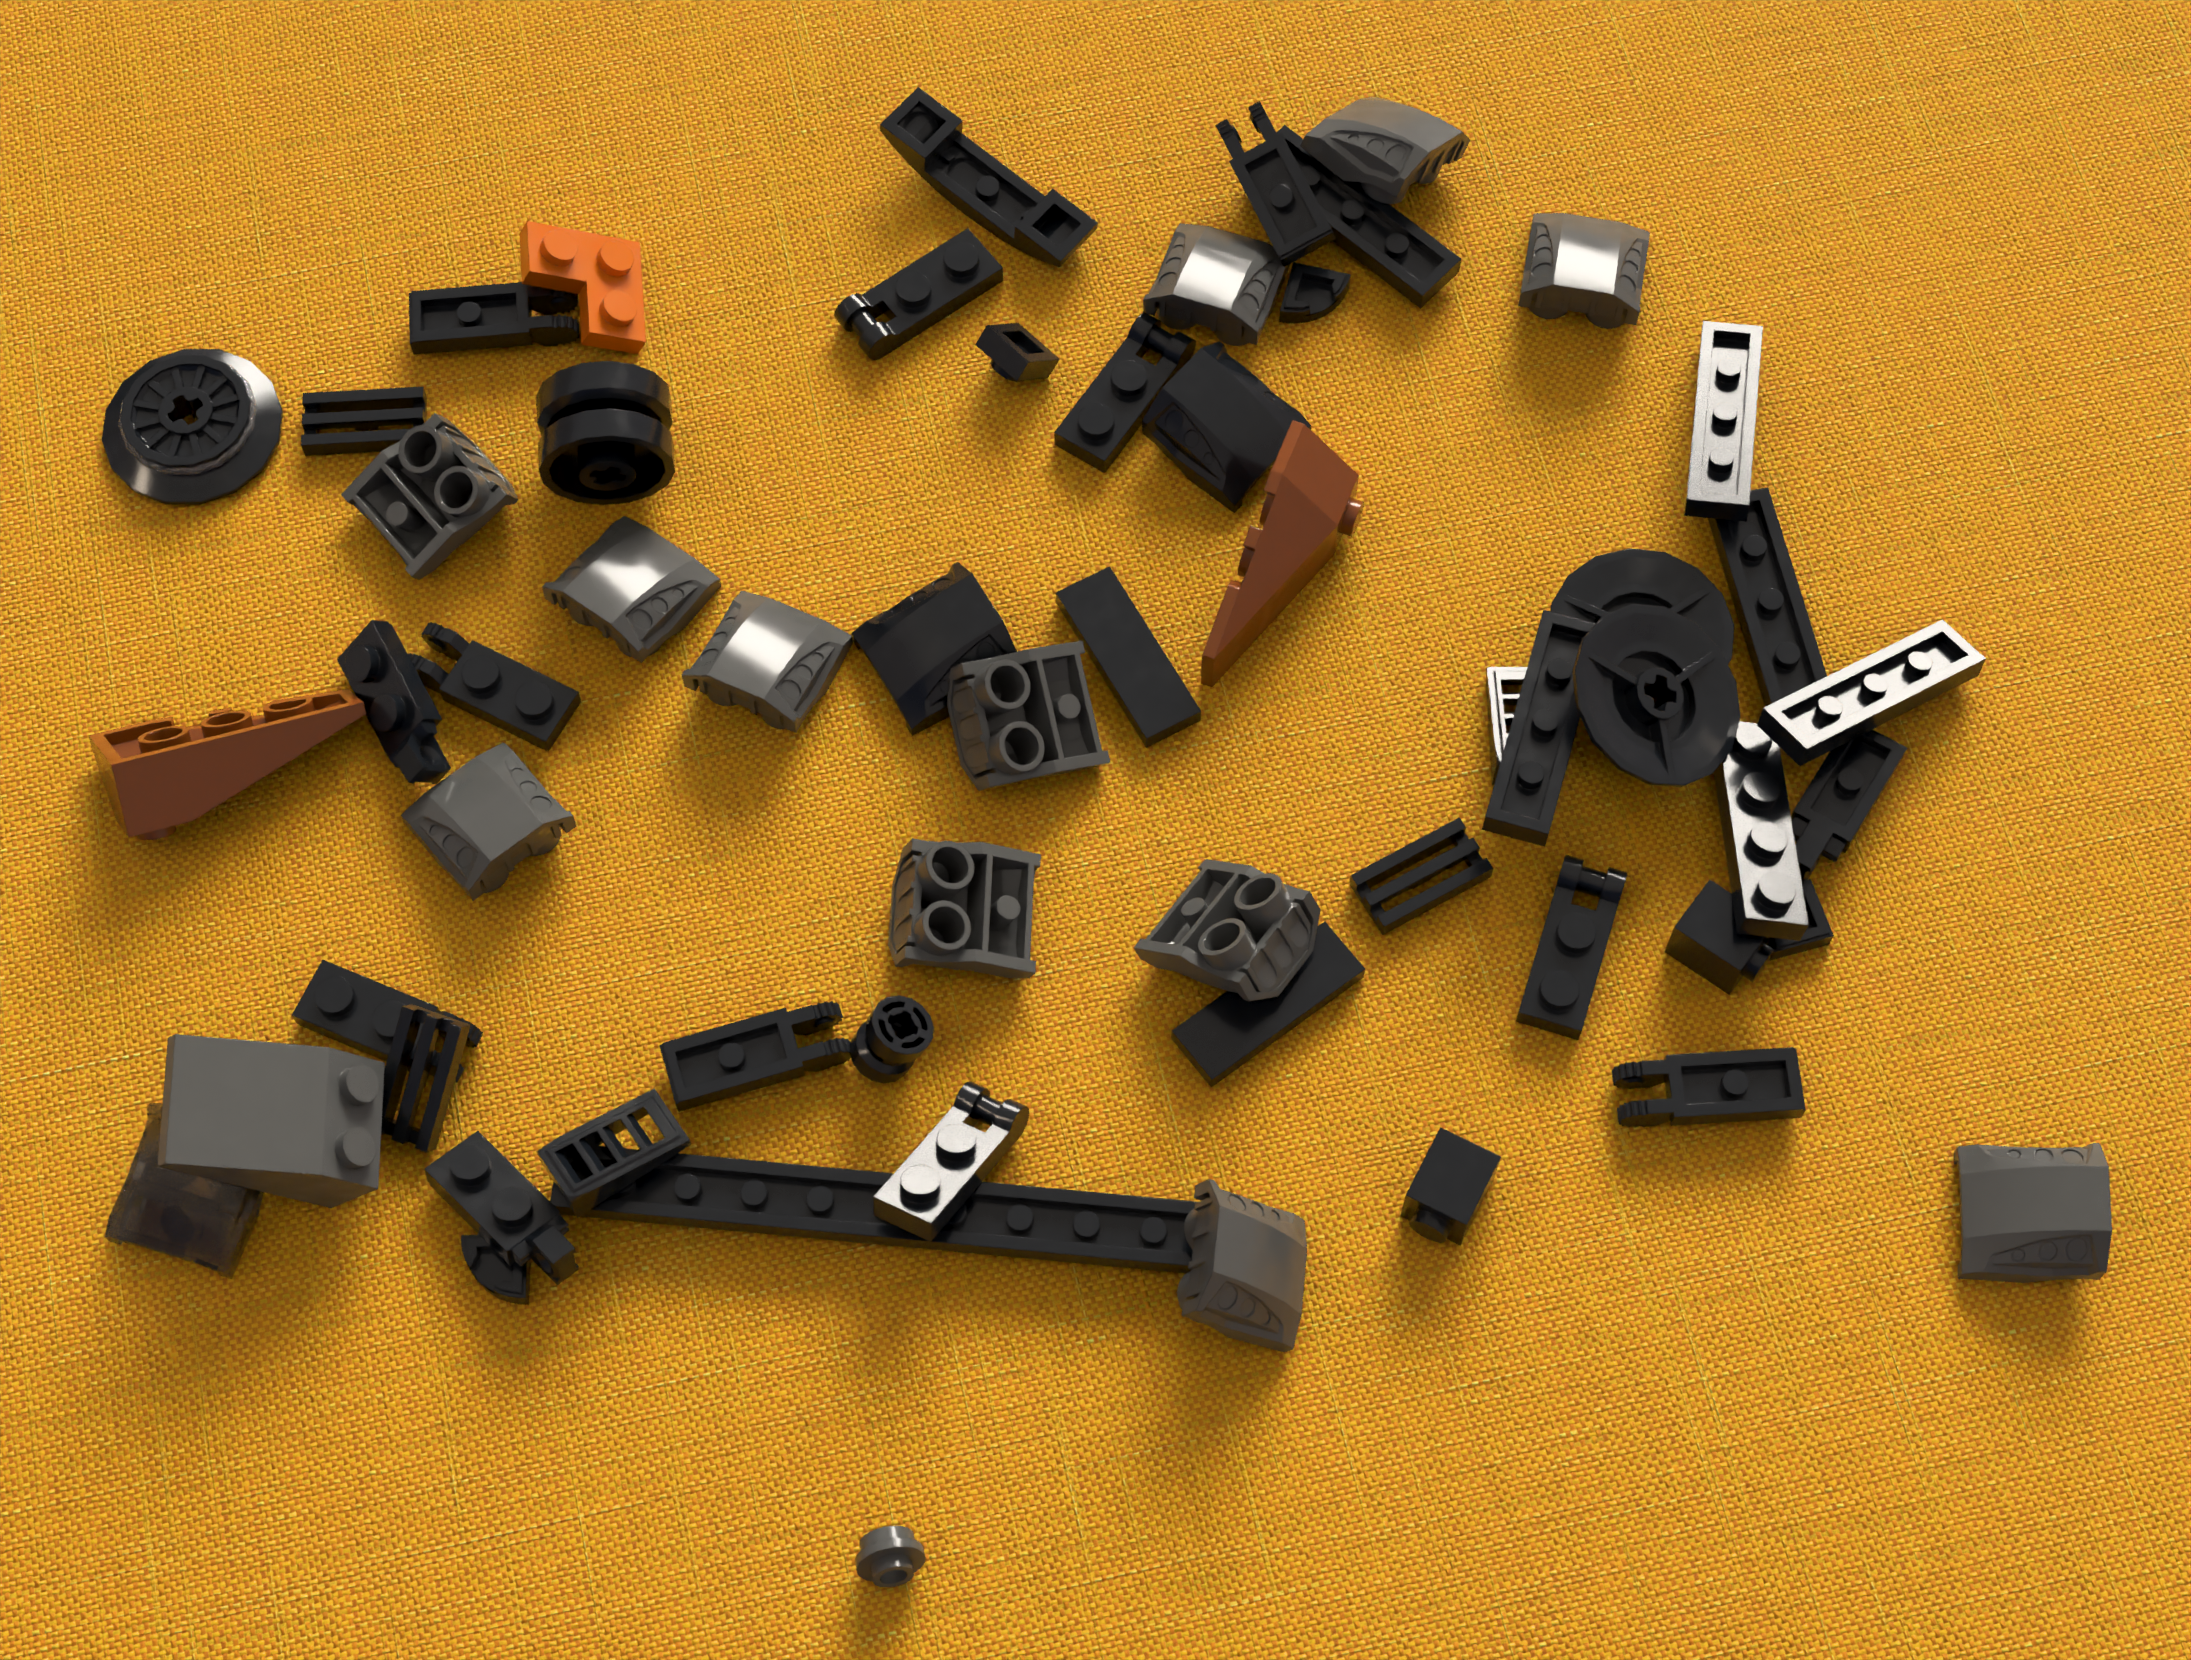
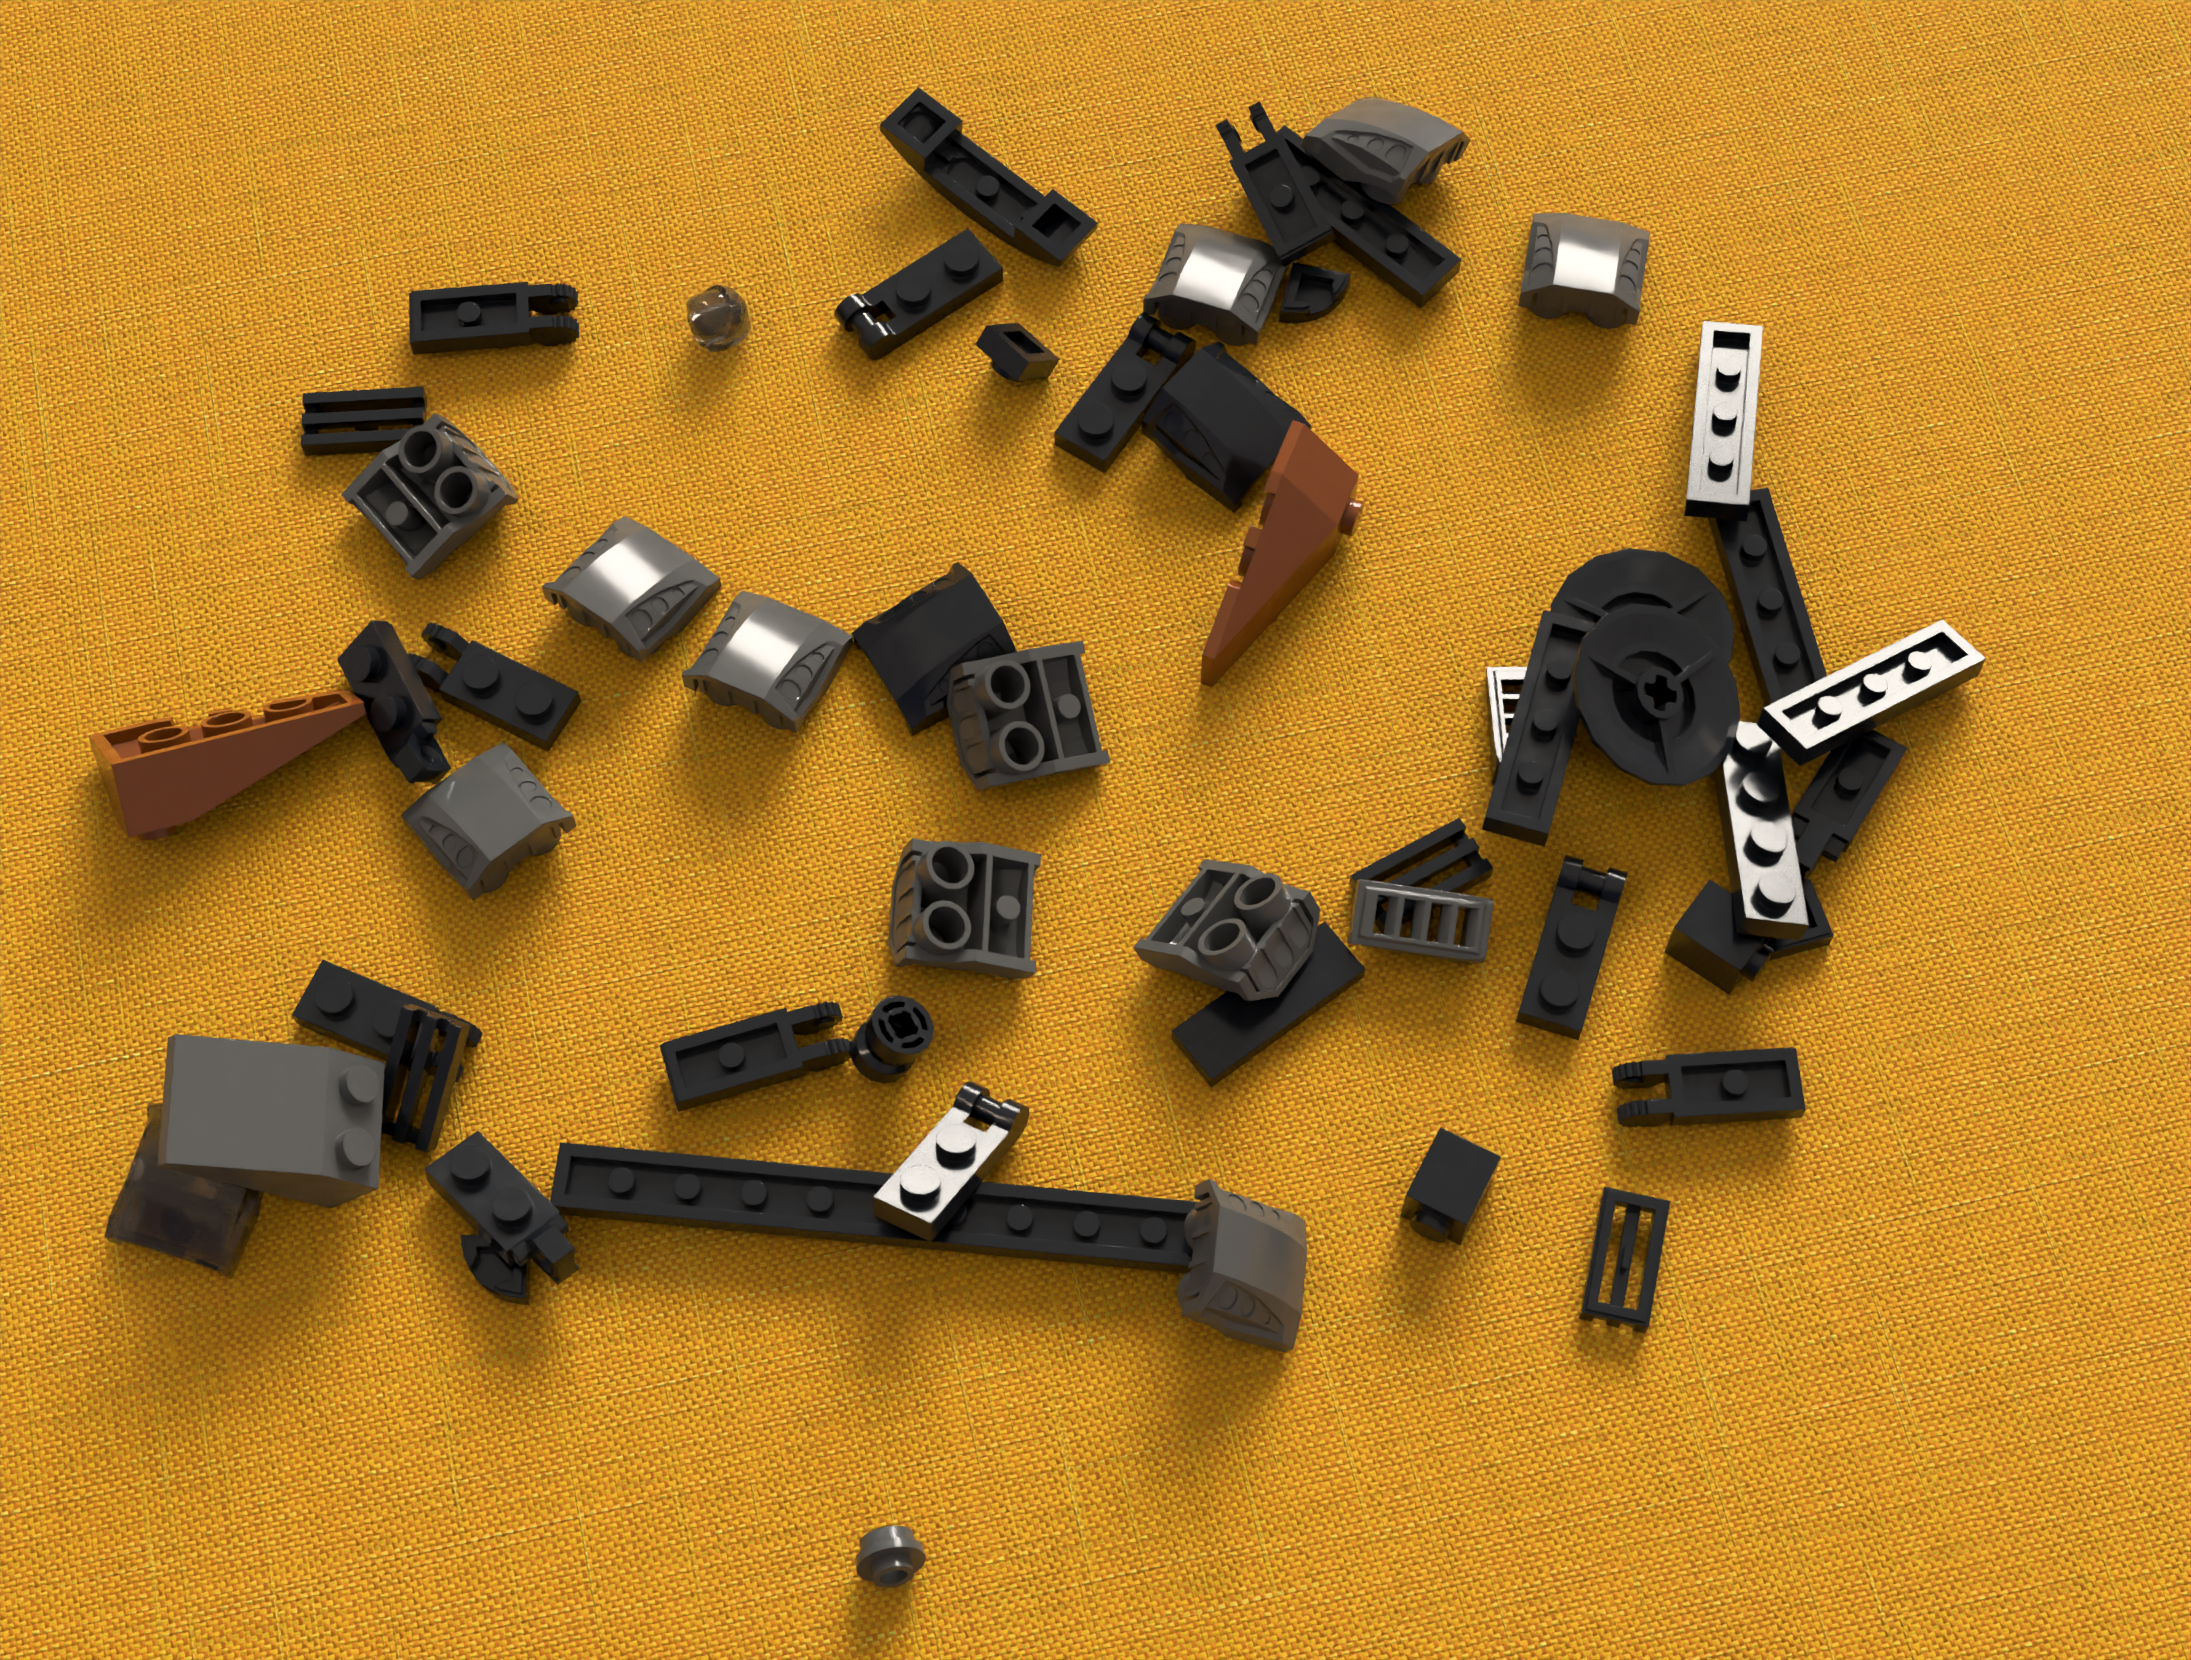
(198, 461): black piece -> none
(600, 270): orange plate -> none
(605, 433): black wheel -> none
(607, 1181): black slope -> none
(718, 318): none -> clear smoke piece
(1128, 657): black tile -> none
(1474, 931): none -> dark grey slope
(1615, 1312): none -> black tile
(2033, 1213): dark grey slope -> none

